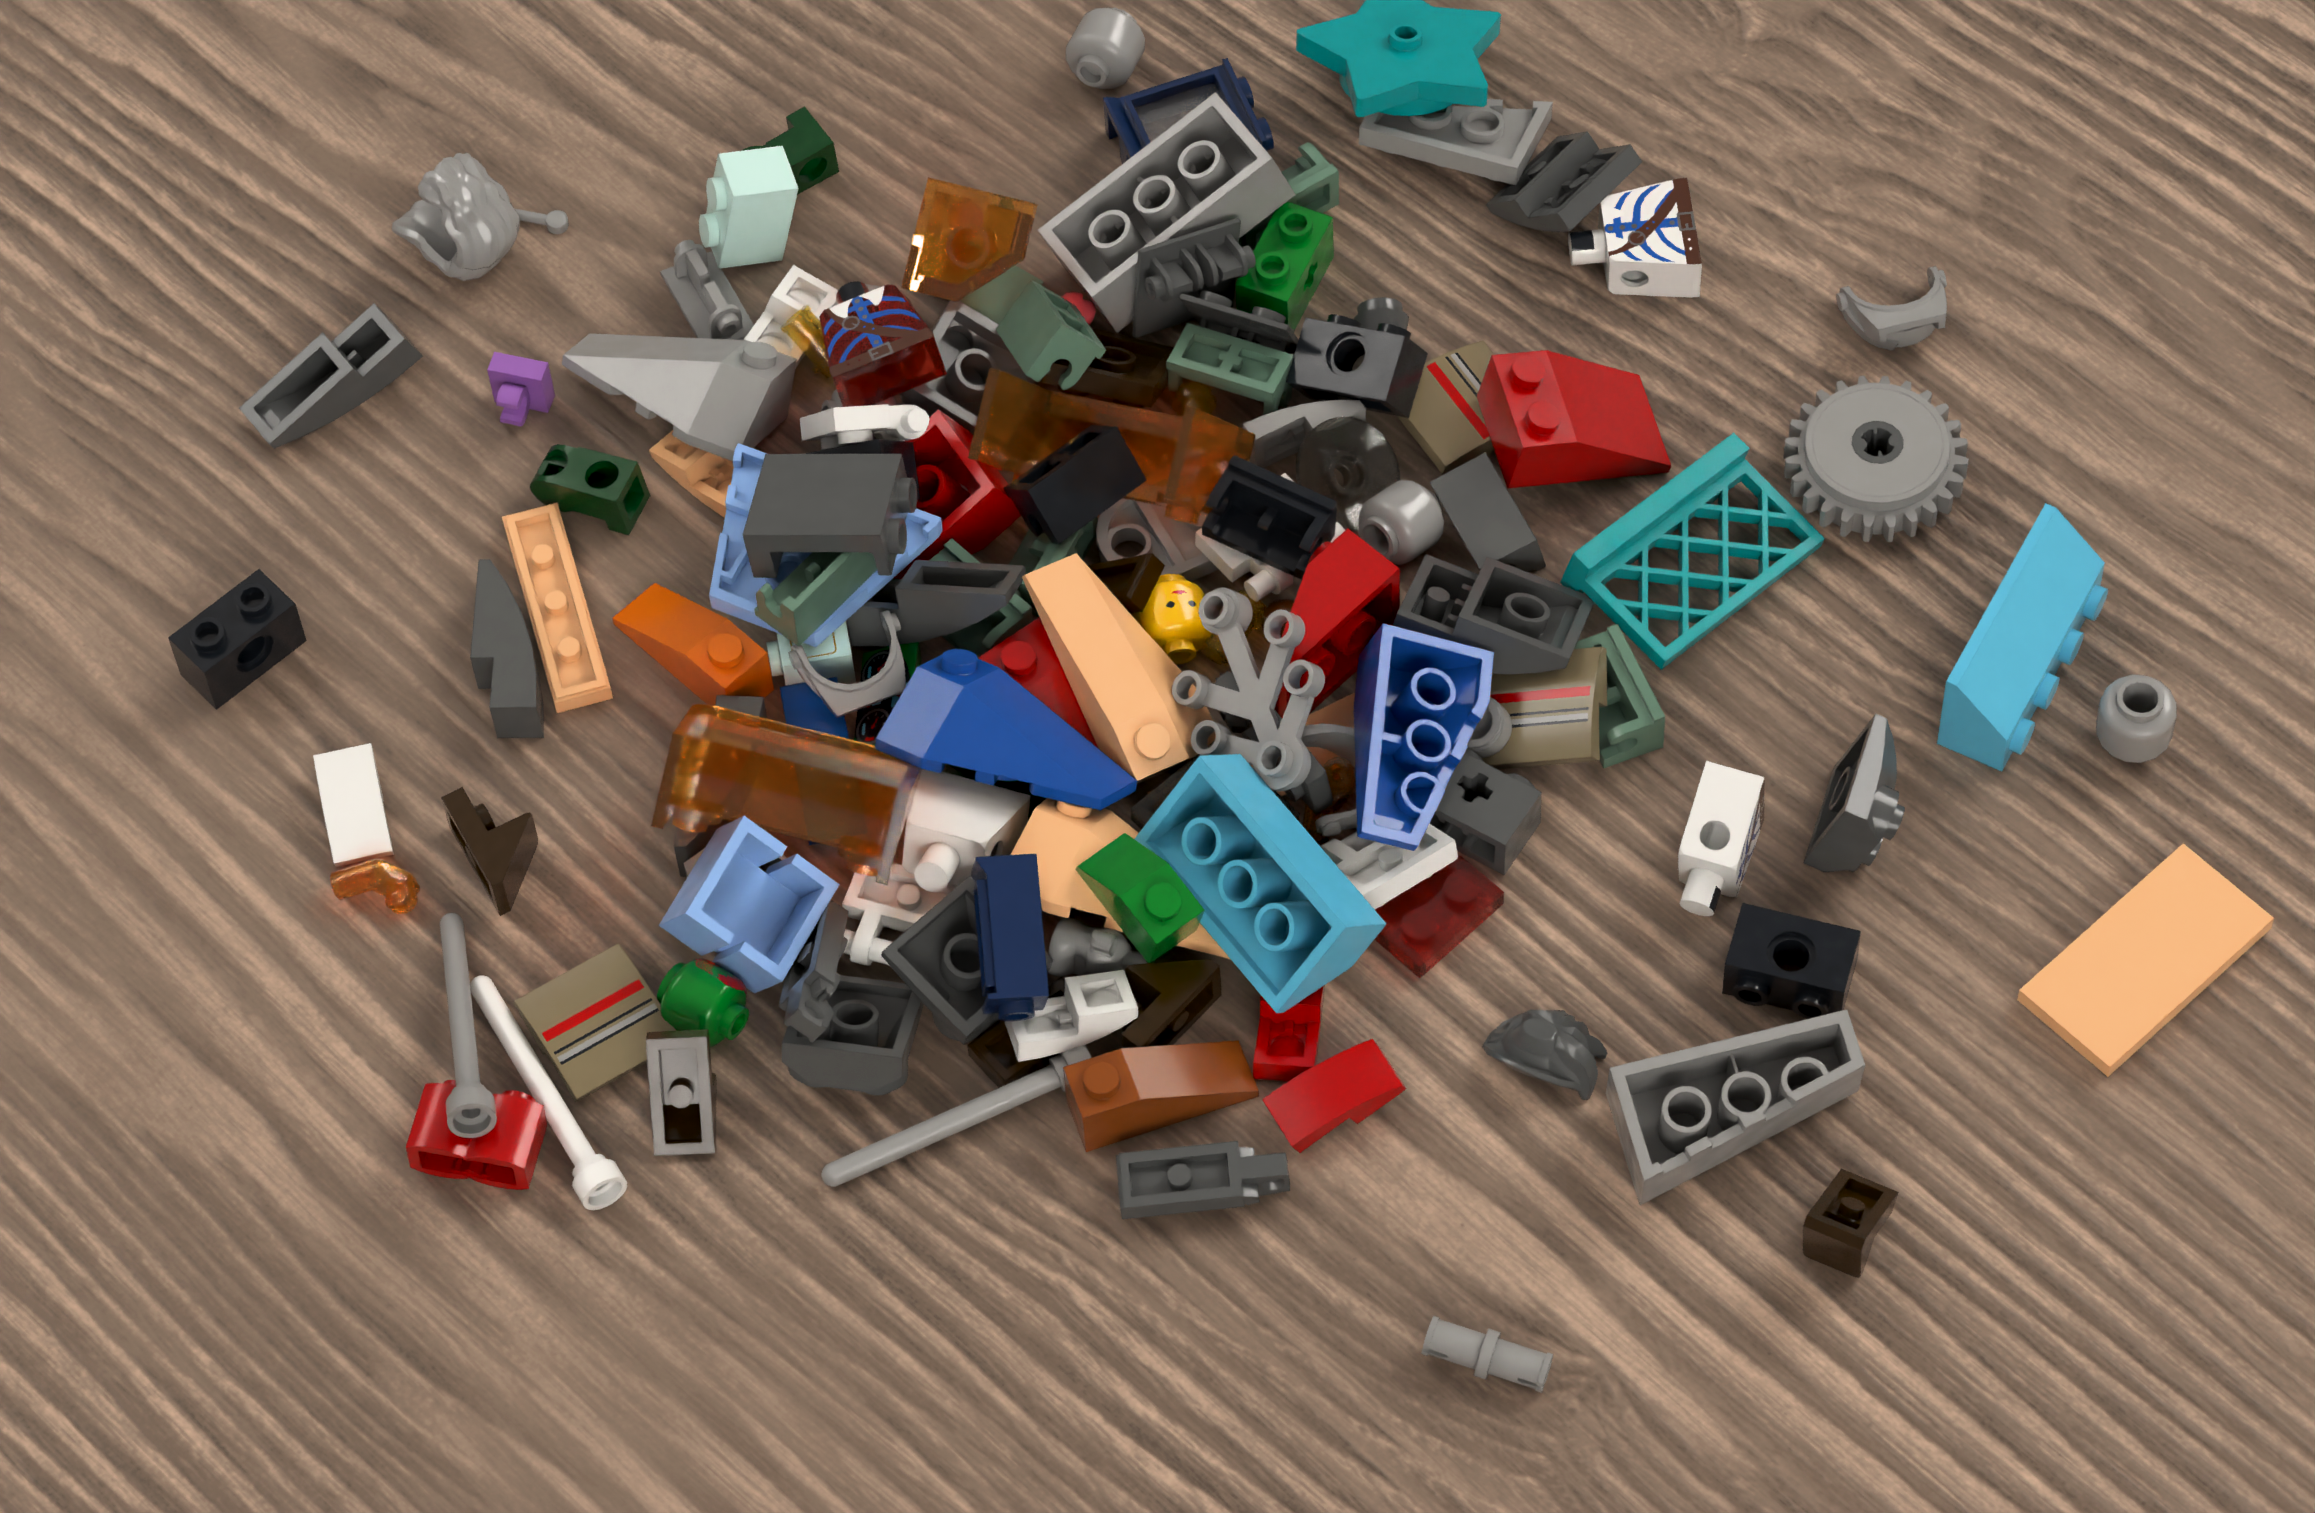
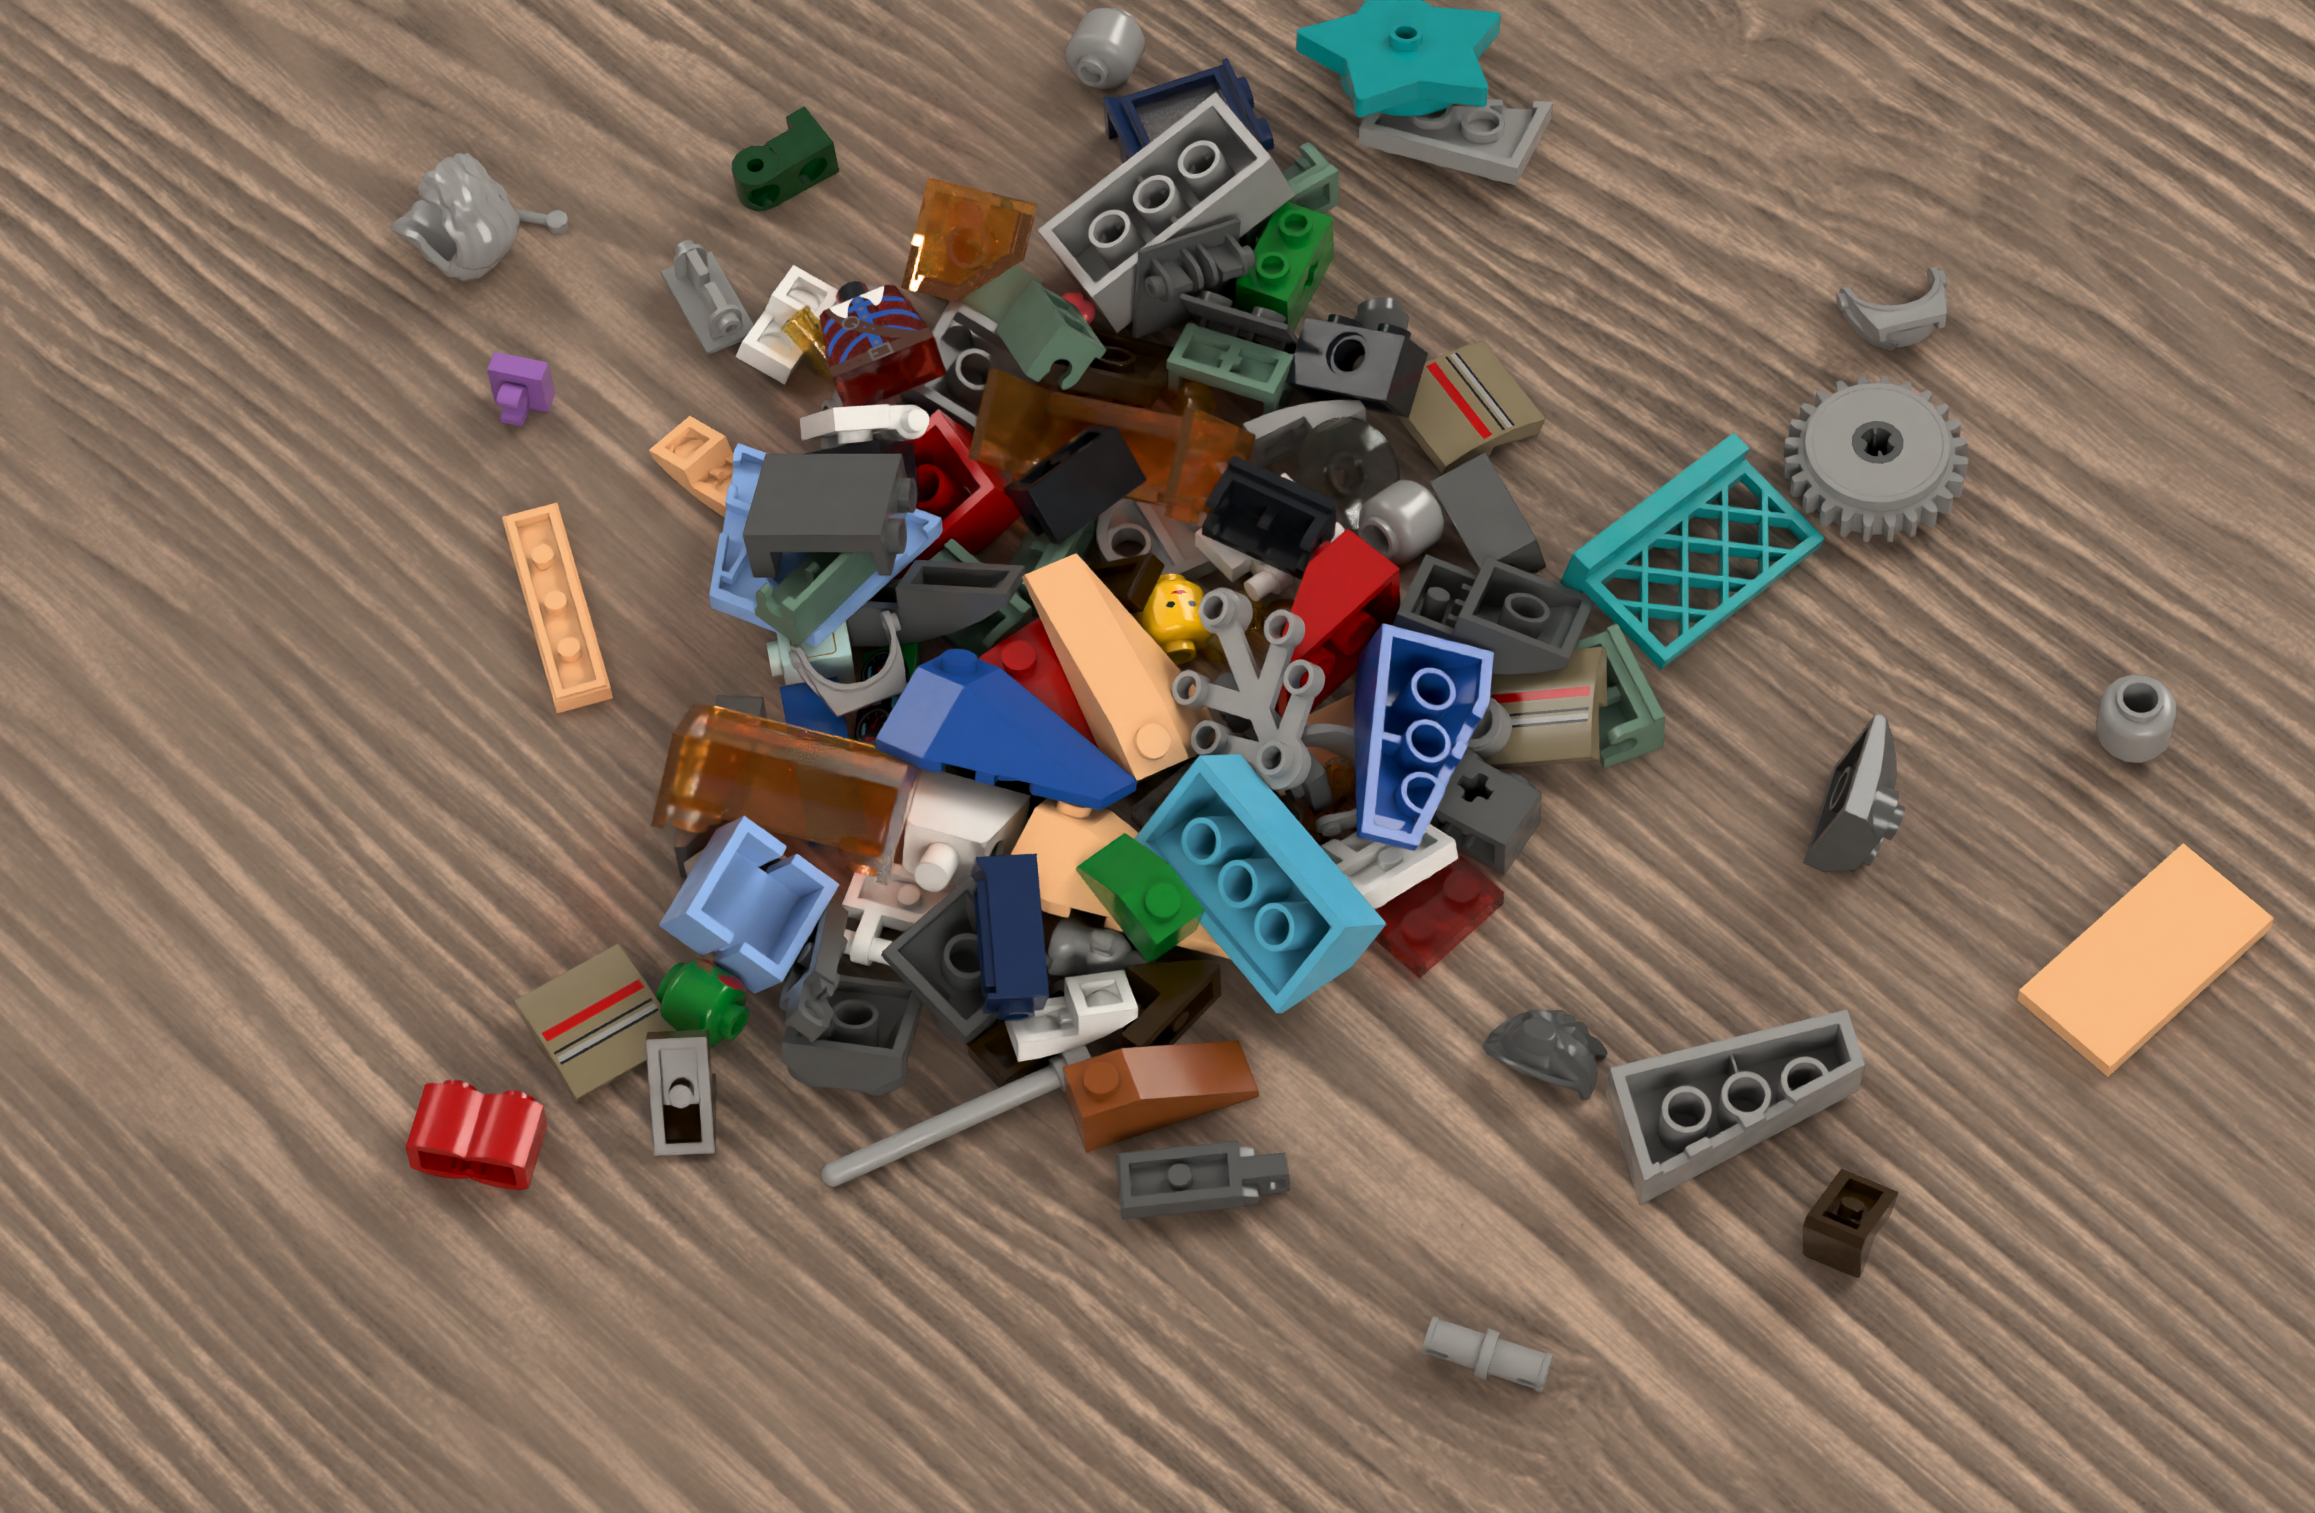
(237, 639): black brick -> none
(331, 378): dark grey slope -> none
(353, 805): white slope -> none
(381, 877): clear orange arm -> none
(470, 1105): light grey piece -> none
(495, 853): dark brown slope -> none
(505, 658): dark grey slope -> none
(592, 485): dark green leg -> none
(596, 1179): white piece -> none
(696, 645): orange slope -> none
(703, 386): light grey wedge -> none
(749, 207): light aqua brick -> none
(1288, 1040): red slope -> none
(1331, 1092): red slope -> none
(1564, 183): dark grey slope -> none
(1567, 420): red slope -> none
(1644, 242): torso -> none
(1719, 836): white torso -> none
(1774, 938): black brick -> none
(2022, 642): medium azure slope -> none

